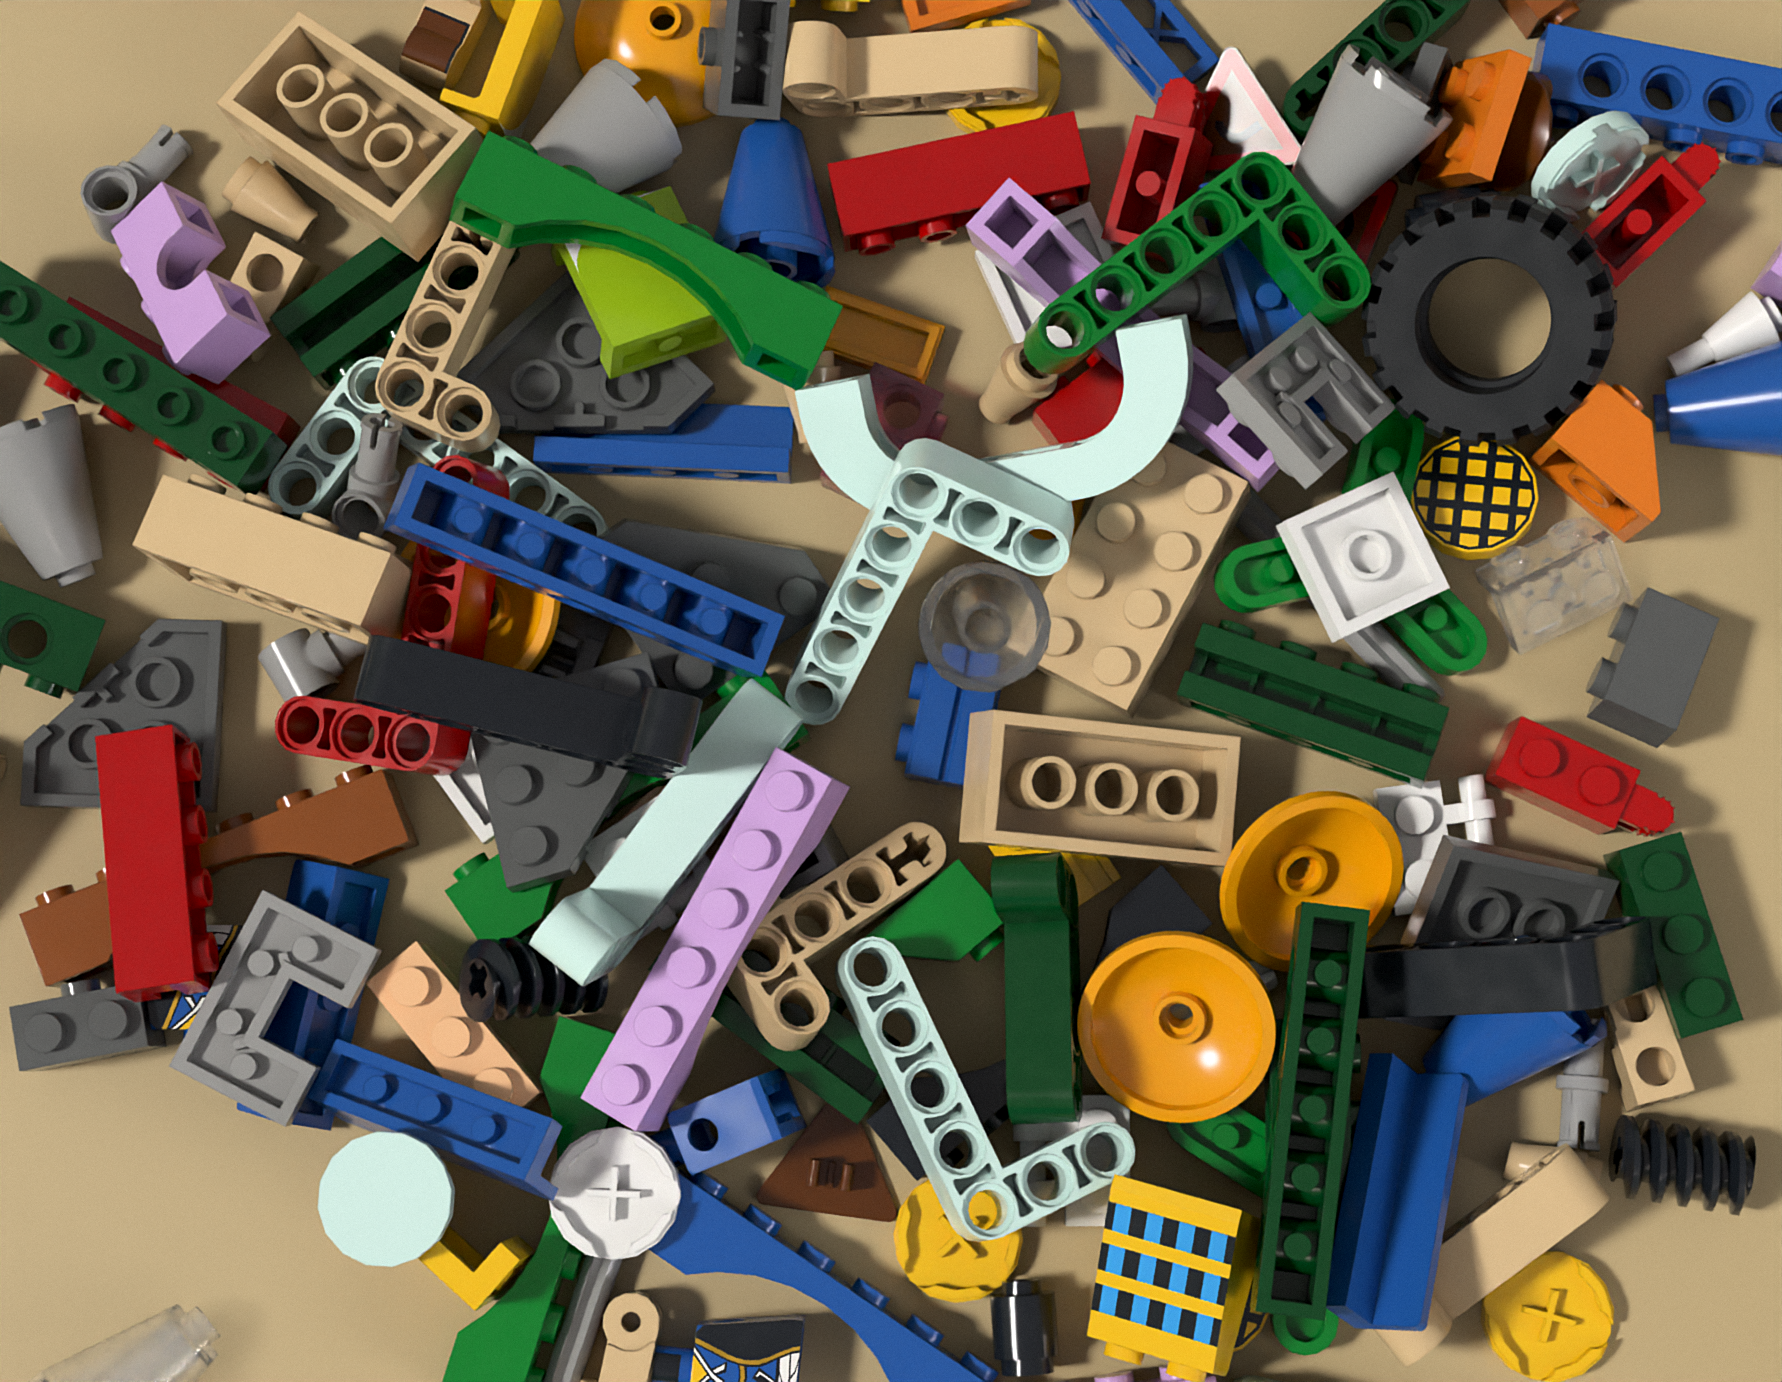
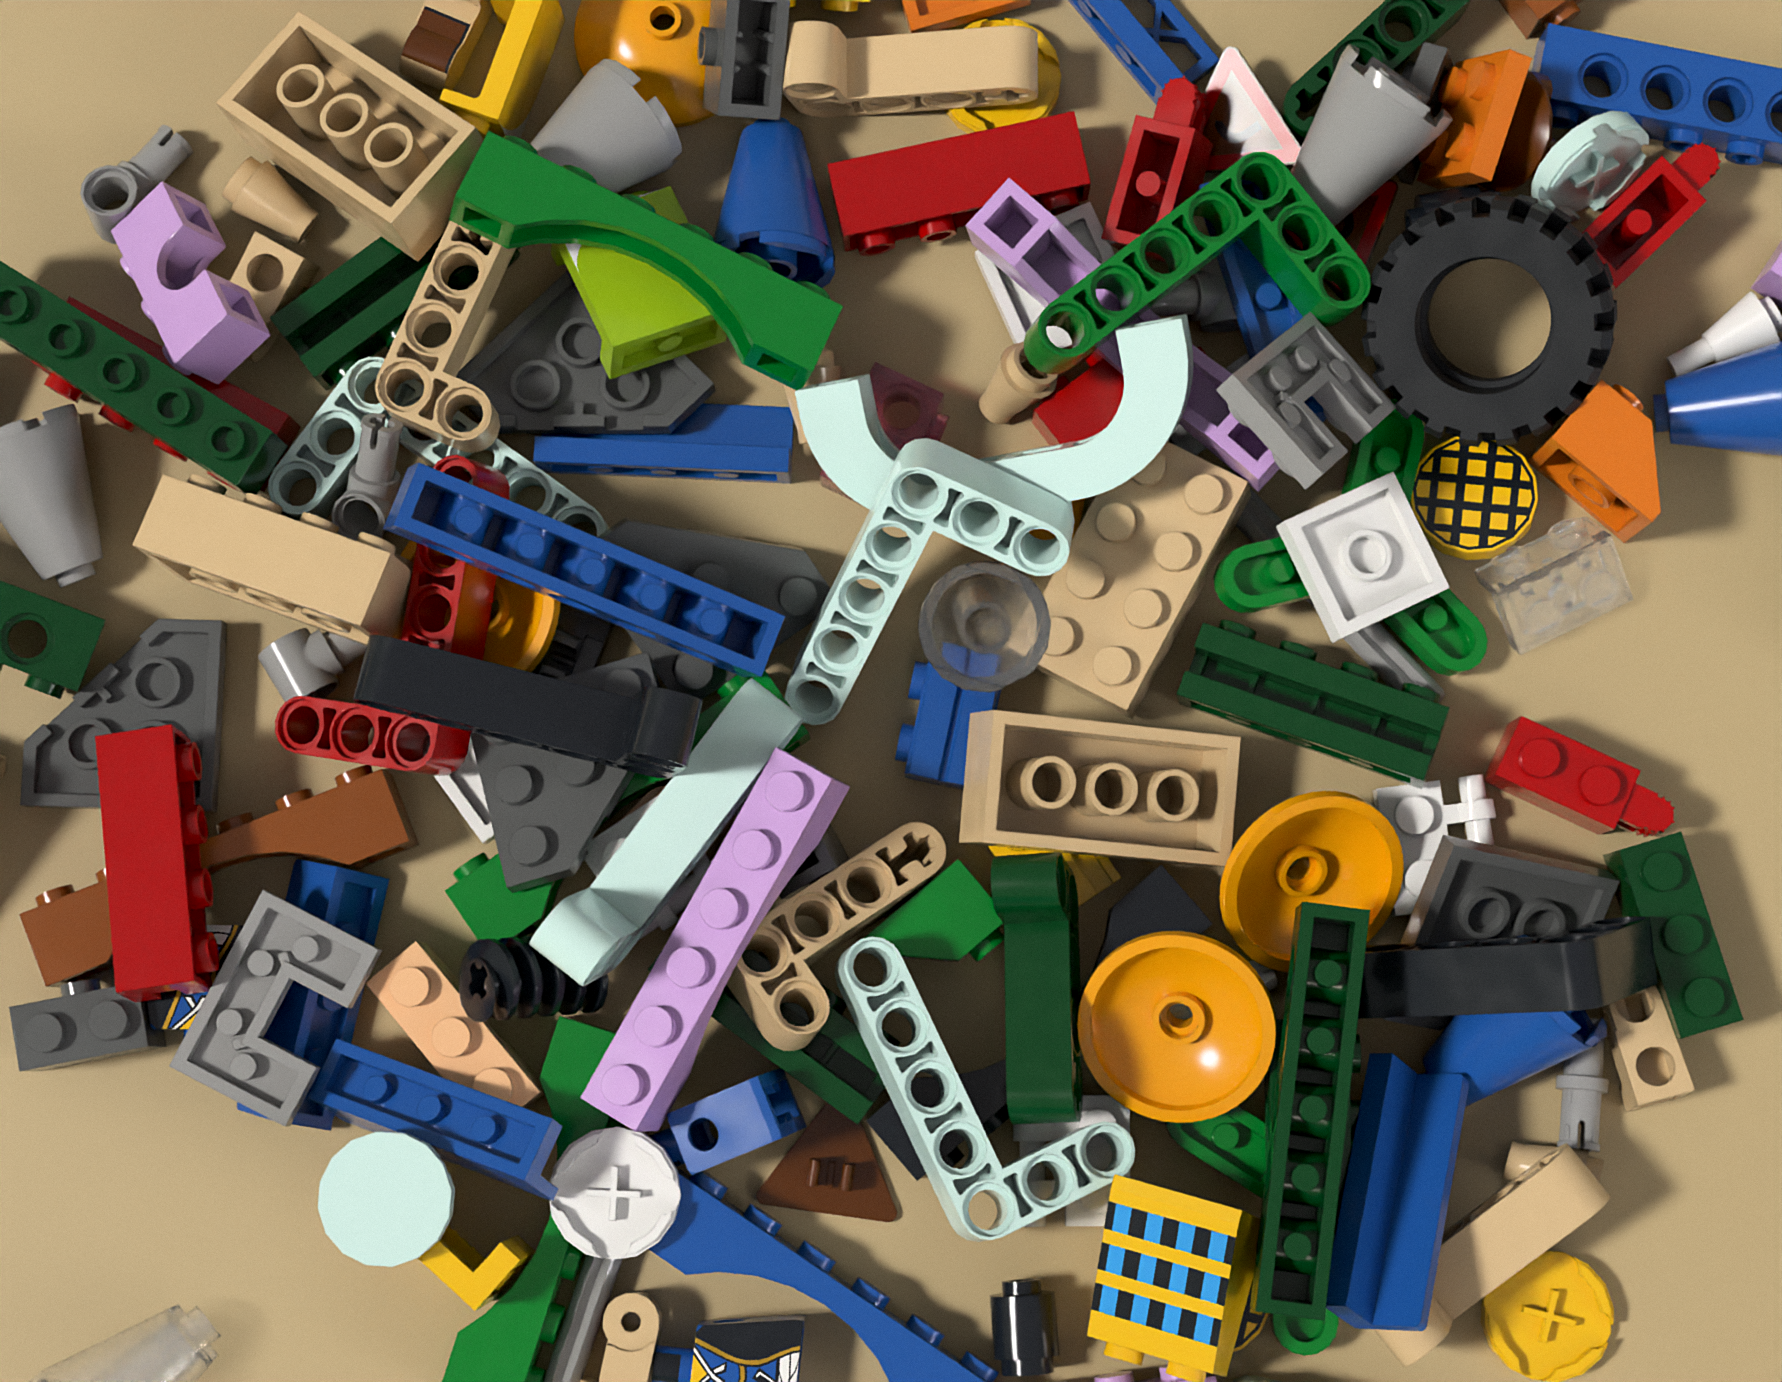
(884, 335): light orange tile -> none
(941, 1259): yellow tile -> none
(1650, 666): dark grey brick -> none
(1682, 1162): black piece -> none

